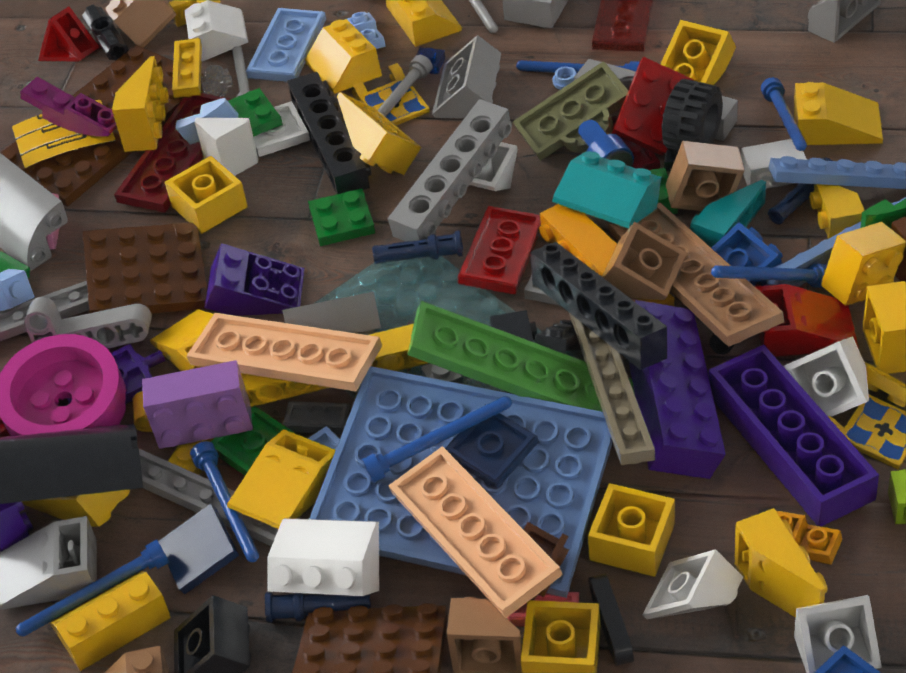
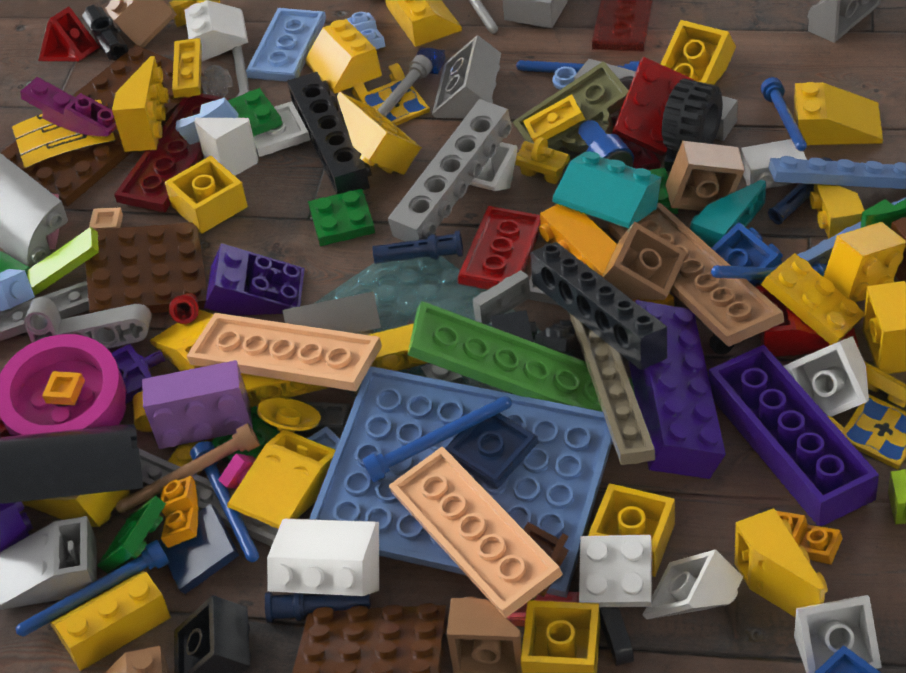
(63, 260): none -> tile
(63, 388): none -> light orange plate
(106, 218): none -> light nougat plate
(130, 538): none -> green plate
(180, 312): none -> red cone
(180, 511): none -> light orange slope
(236, 470): none -> dark pink plate
(242, 440): none -> medium nougat piece
(288, 414): none -> yellow dish
(502, 297): none -> light grey plate
(539, 158): none -> yellow hips
(554, 119): none -> yellow plate
(616, 570): none -> white plate
(813, 299): none -> yellow plate

